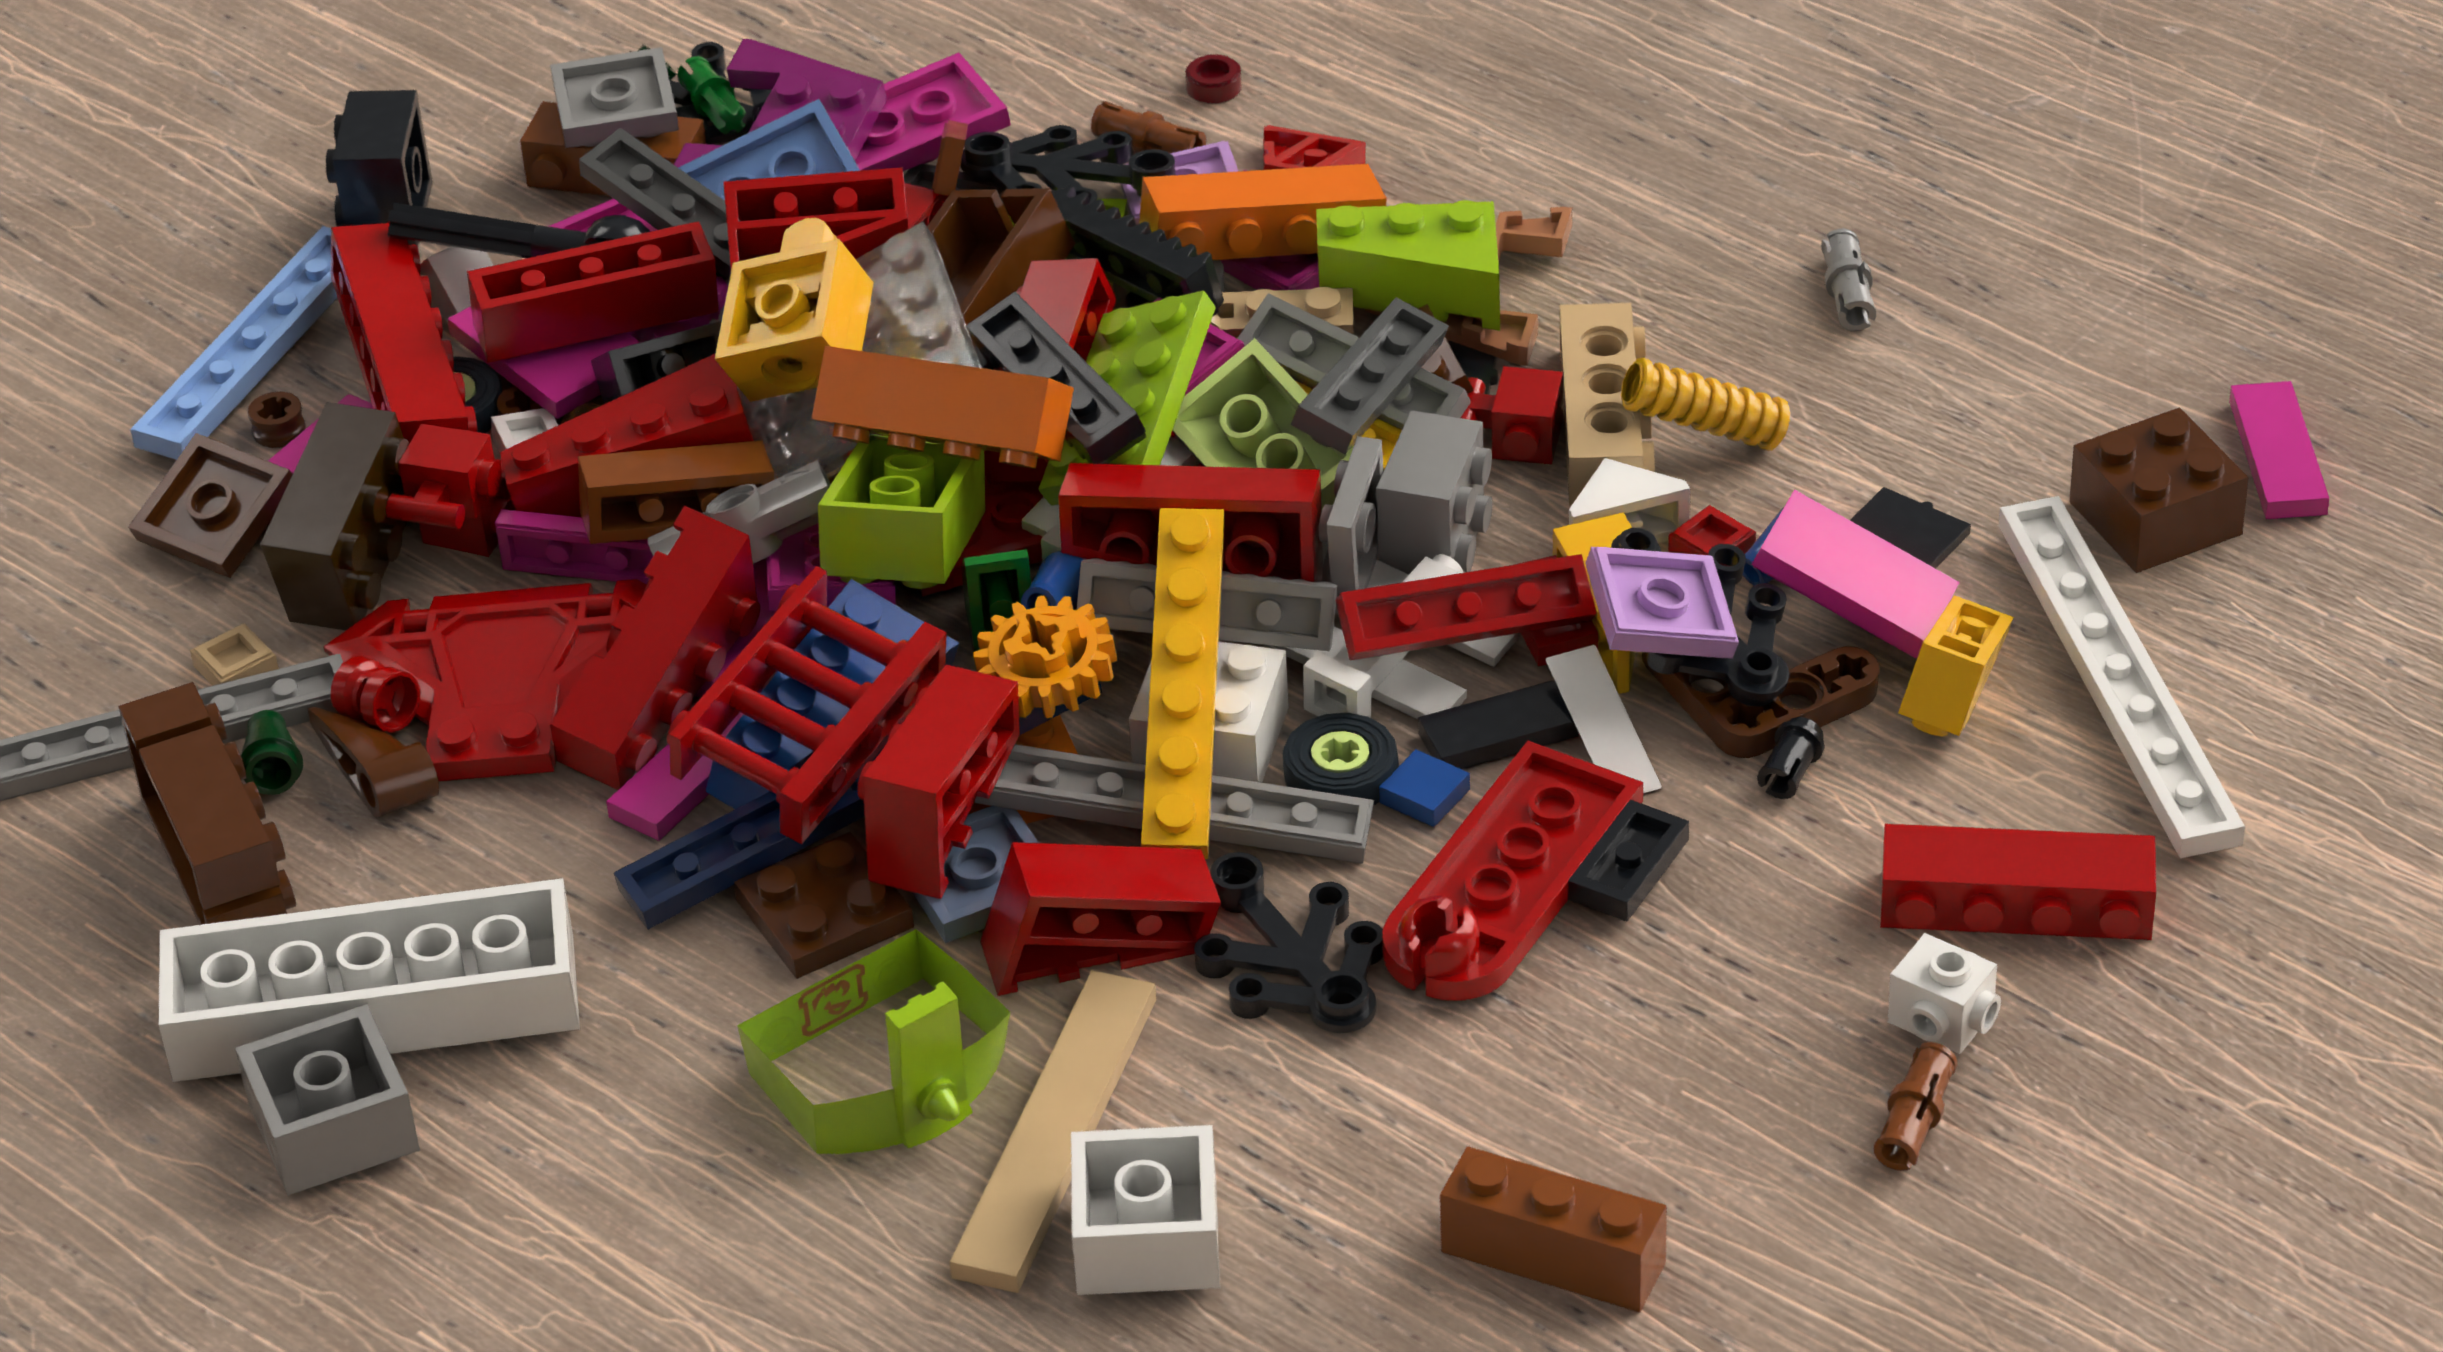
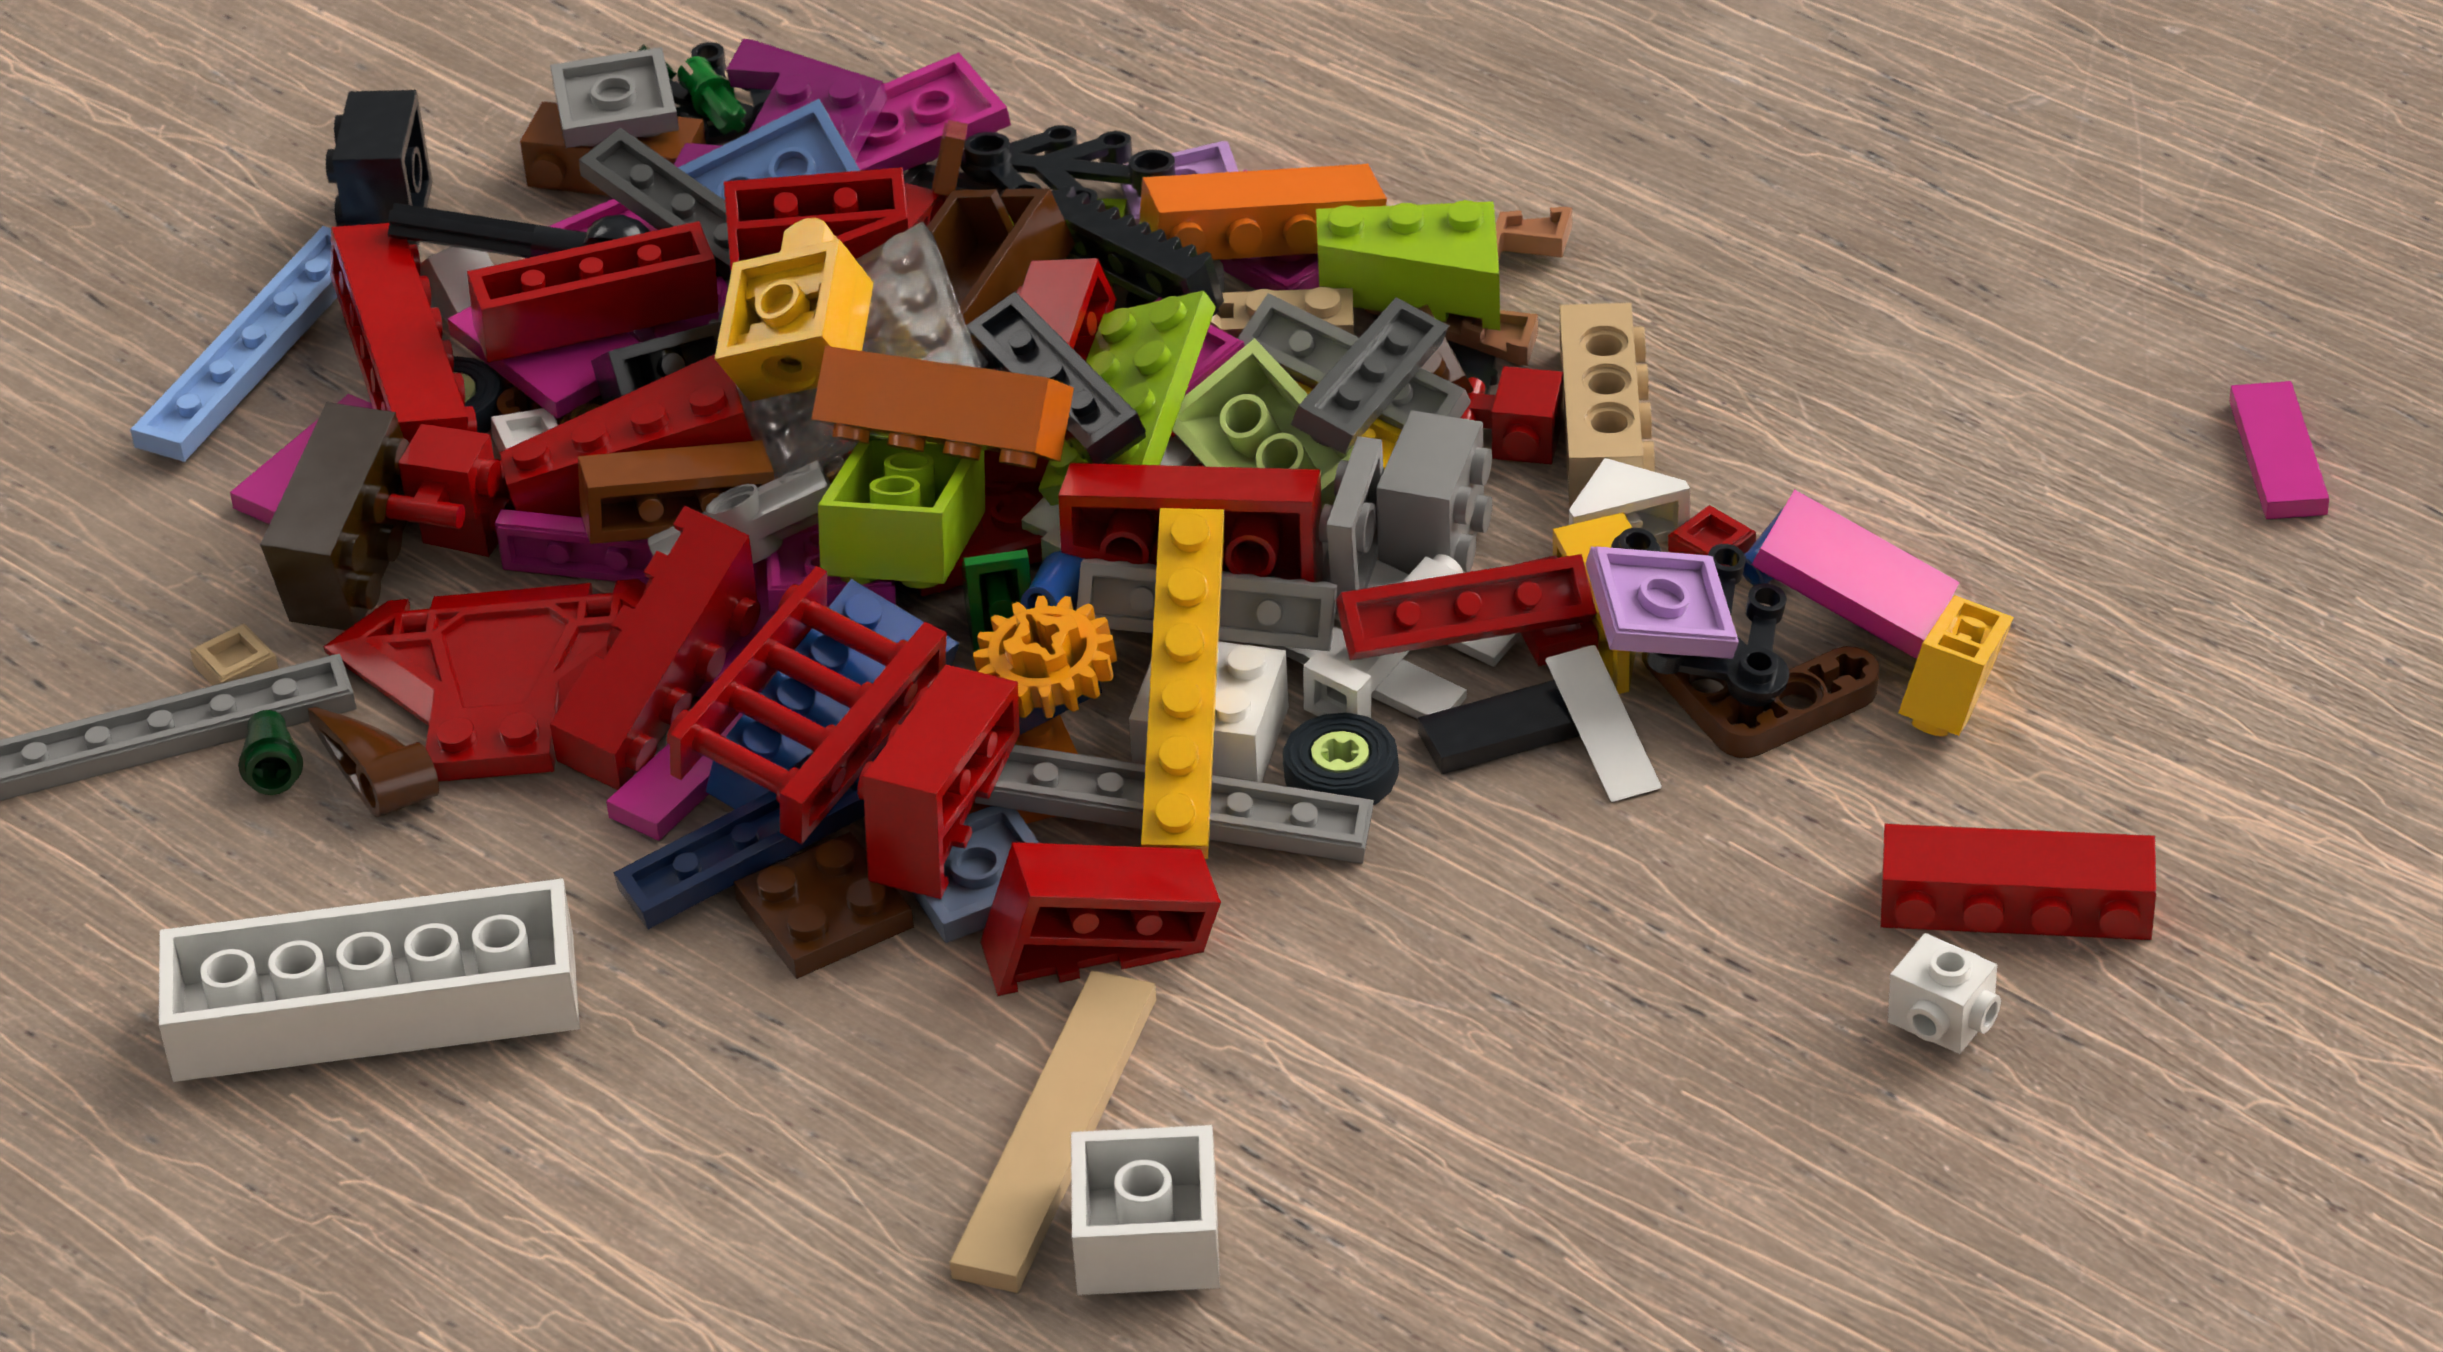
(204, 809): reddish brown piece -> none
(211, 505): reddish brown plate -> none
(276, 419): reddish brown bush -> none
(327, 1099): light grey brick -> none
(375, 693): red wheel -> none
(928, 1065): lime piece -> none
(1146, 129): dark orange pin -> none
(1213, 79): dark red tile -> none
(1299, 149): red wing -> none
(1335, 999): black plant -> none
(1424, 788): blue tile -> none
(1502, 874): red plate -> none
(1553, 1228): dark orange brick -> none
(1628, 860): black plate -> none
(1705, 404): yellow piece -> none
(1796, 747): black pin -> none
(1848, 279): light grey pin -> none
(1912, 526): black piece -> none
(1915, 1106): dark orange pin -> none
(2121, 678): white plate -> none
(2158, 489): reddish brown brick -> none

